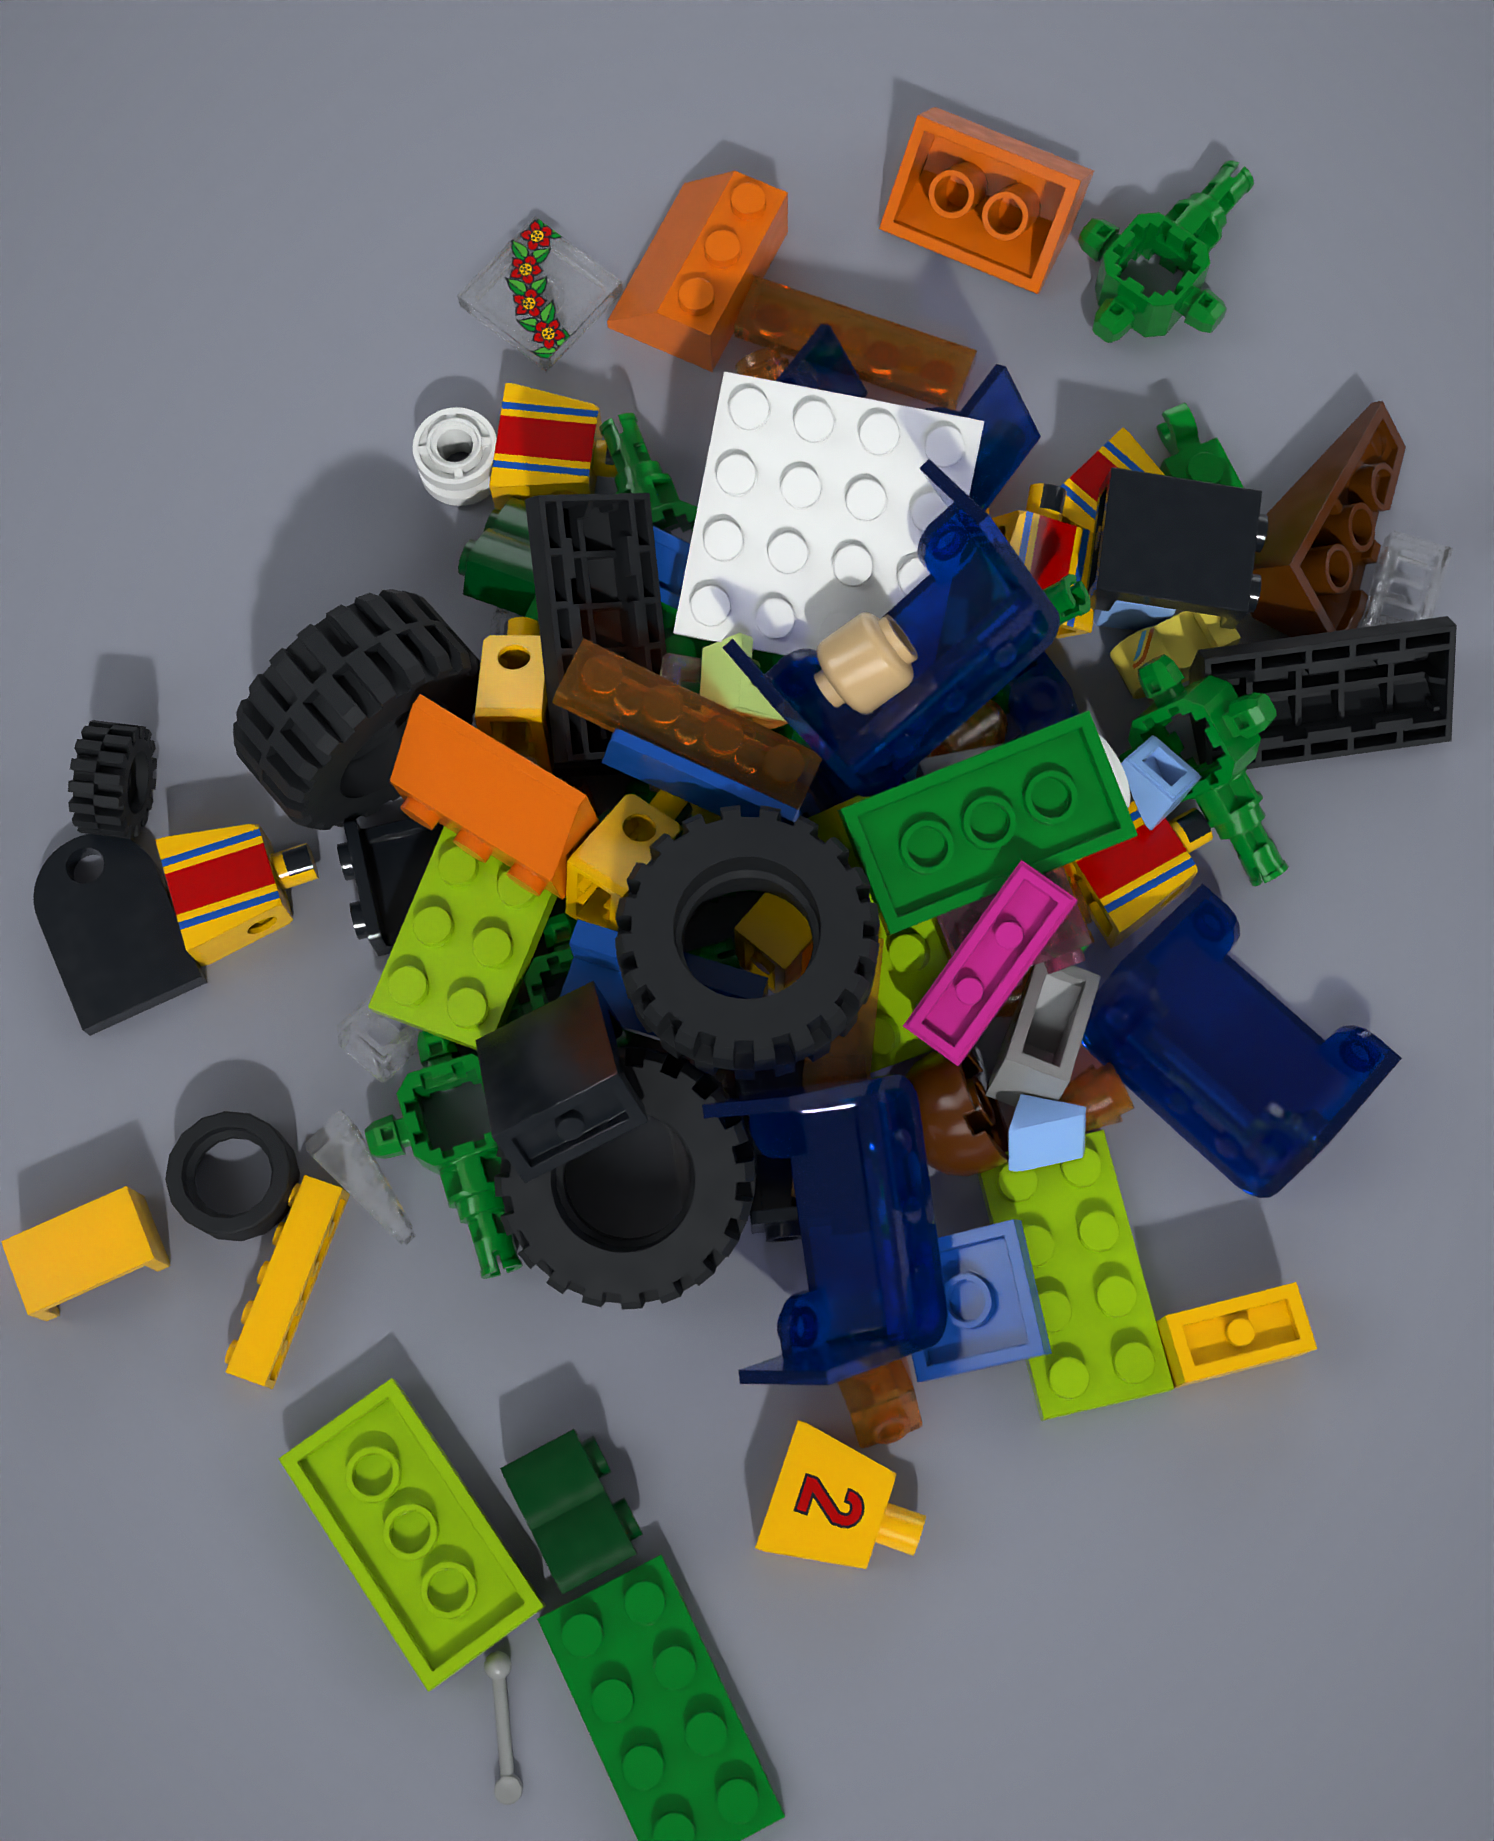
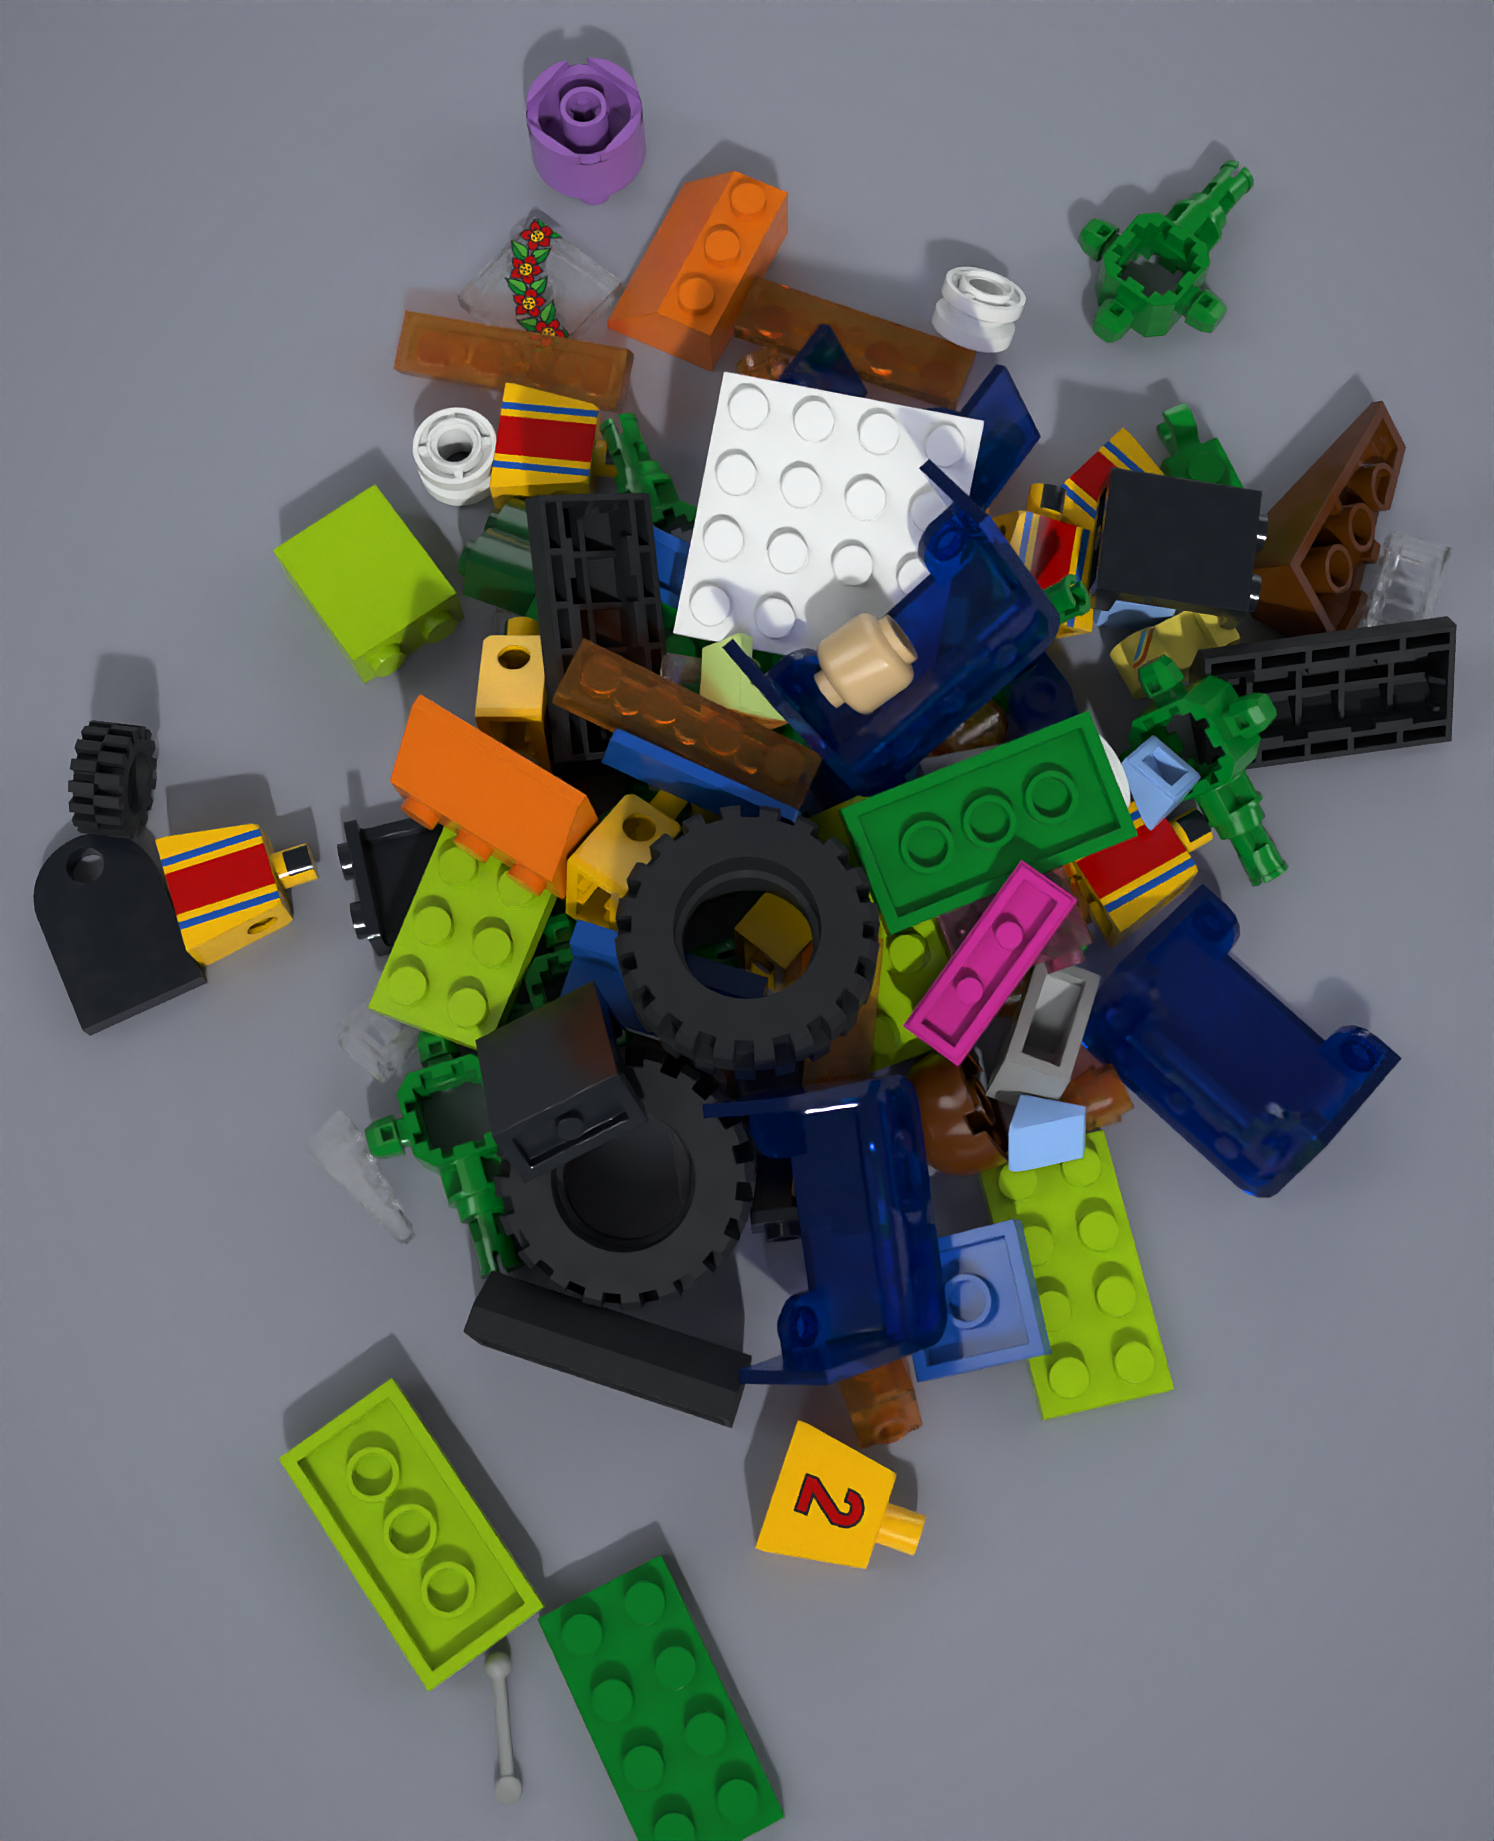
(83, 1250): yellow panel -> none
(189, 1153): black tyre -> none
(286, 1281): yellow piece -> none
(338, 700): black tyre -> none
(370, 584): none -> lime brick
(497, 355): none -> clear orange plate
(571, 1510): dark green brick -> none
(586, 129): none -> medium lavender brick
(608, 1348): none -> black piece
(978, 309): none -> white wheel
(984, 198): orange slope -> none
(1236, 1335): yellow panel -> none

